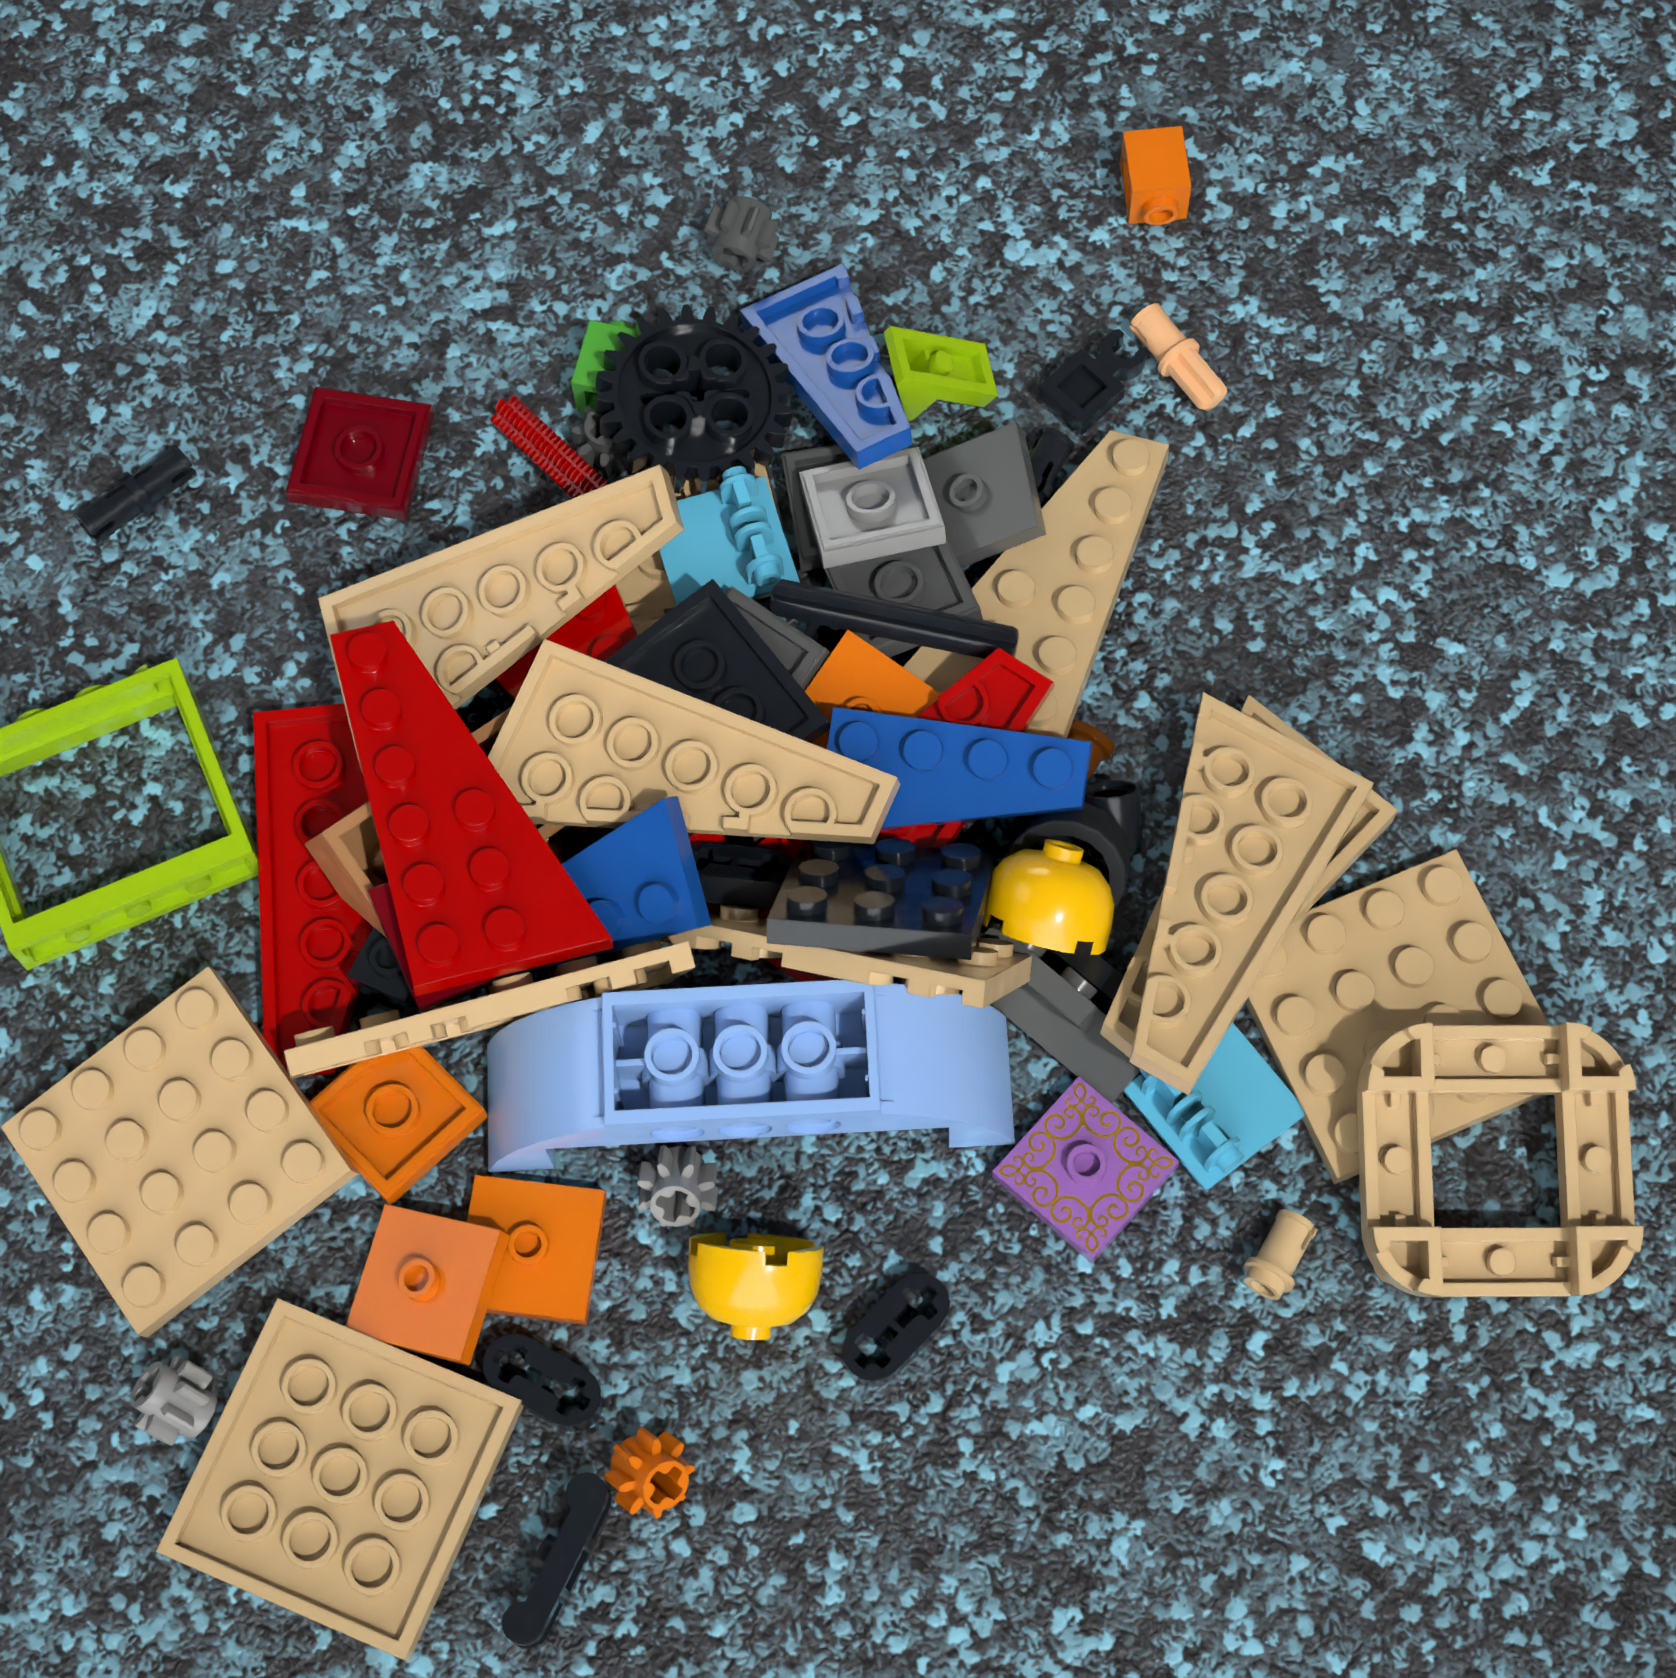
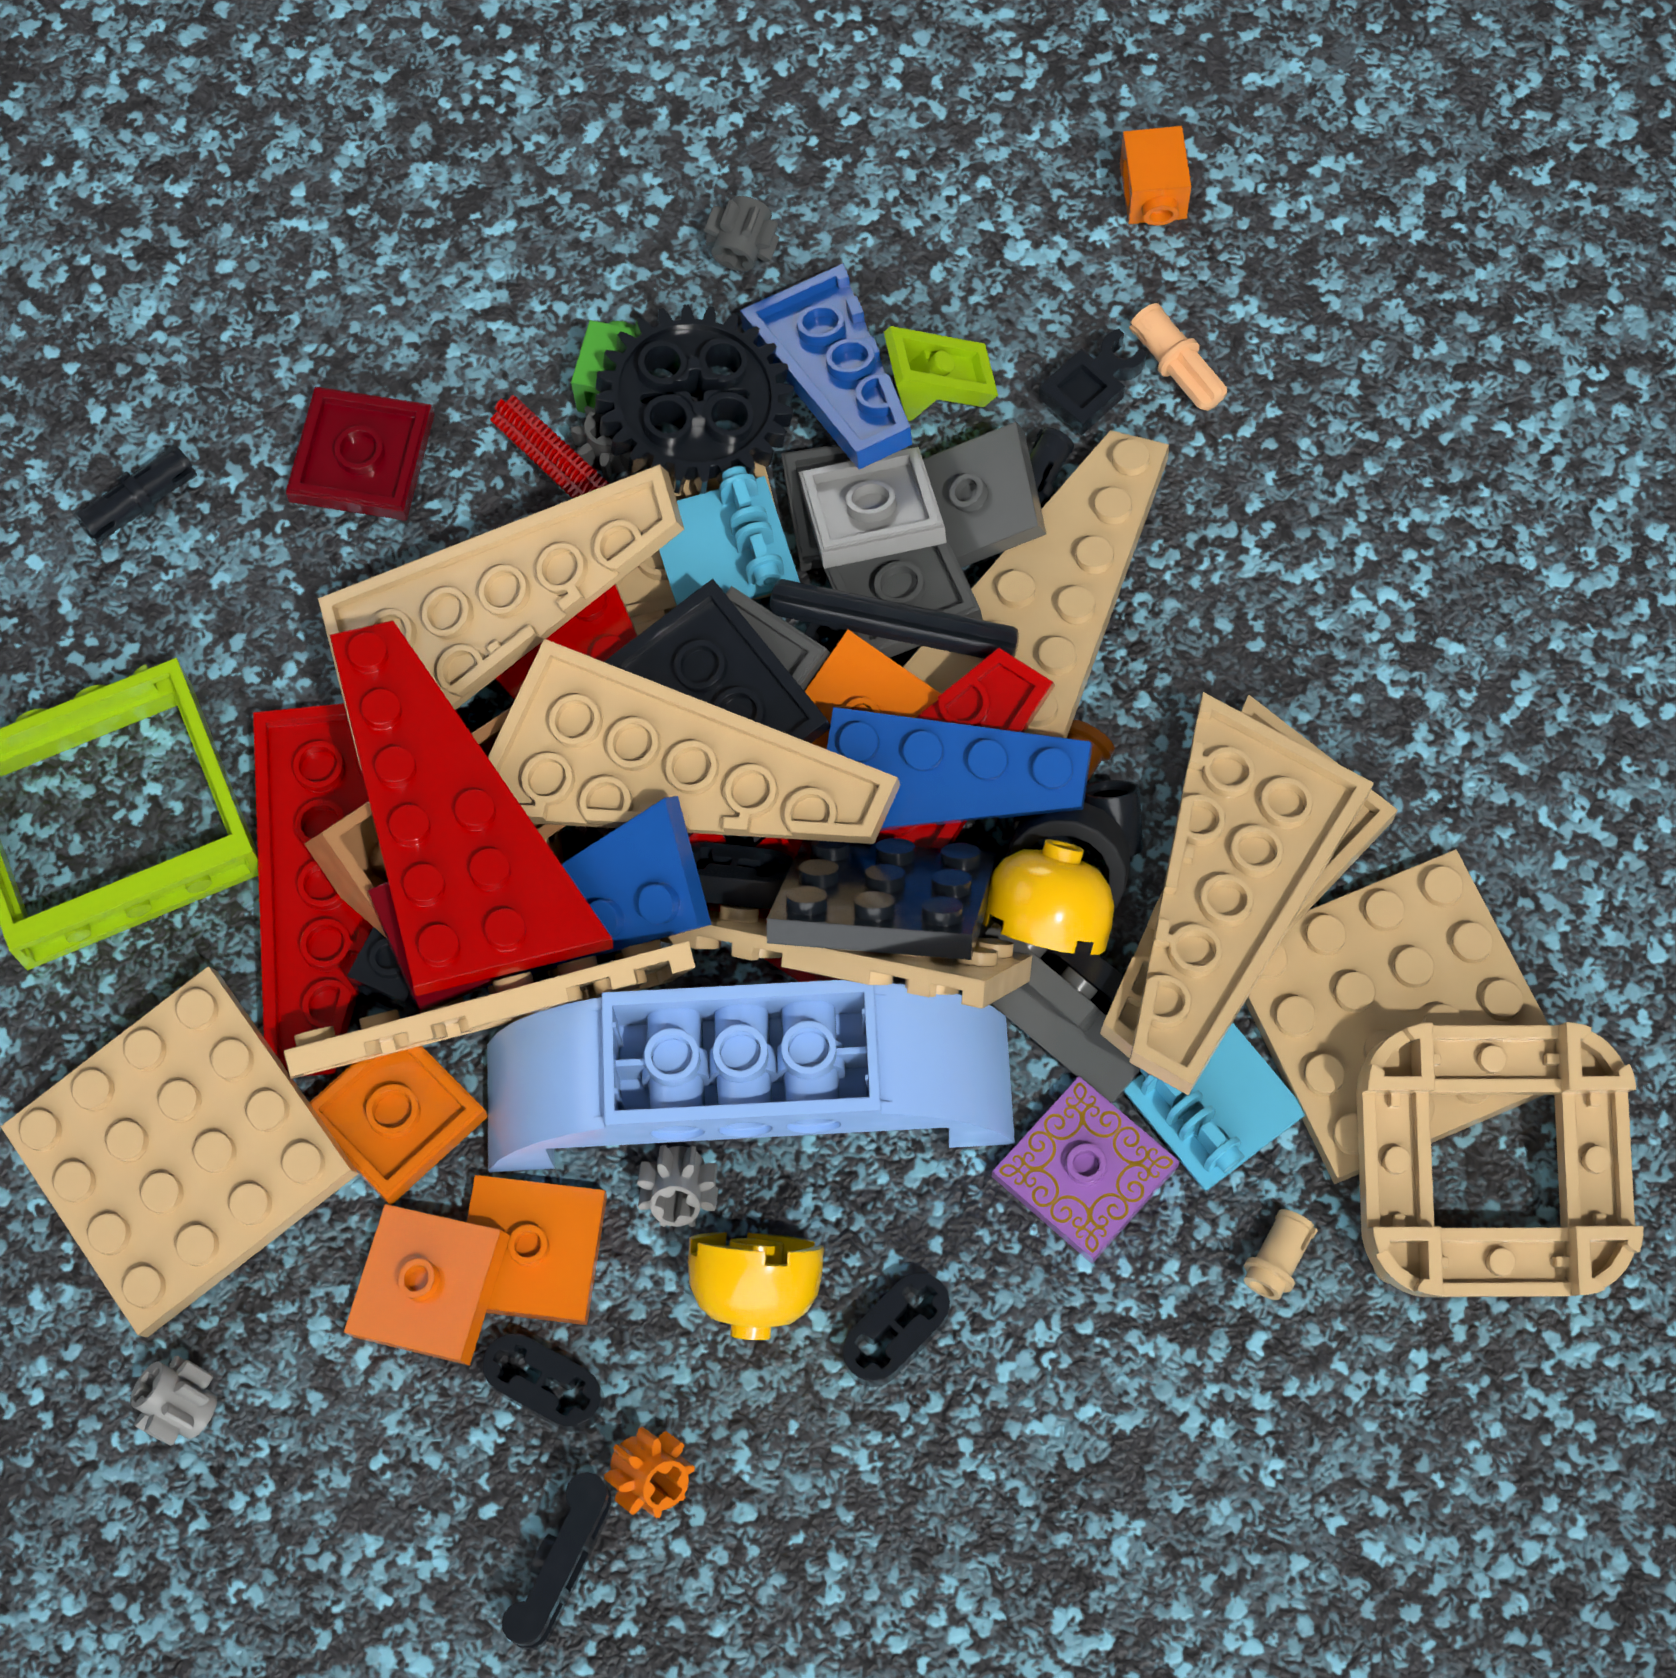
(341, 1479): tan plate -> none

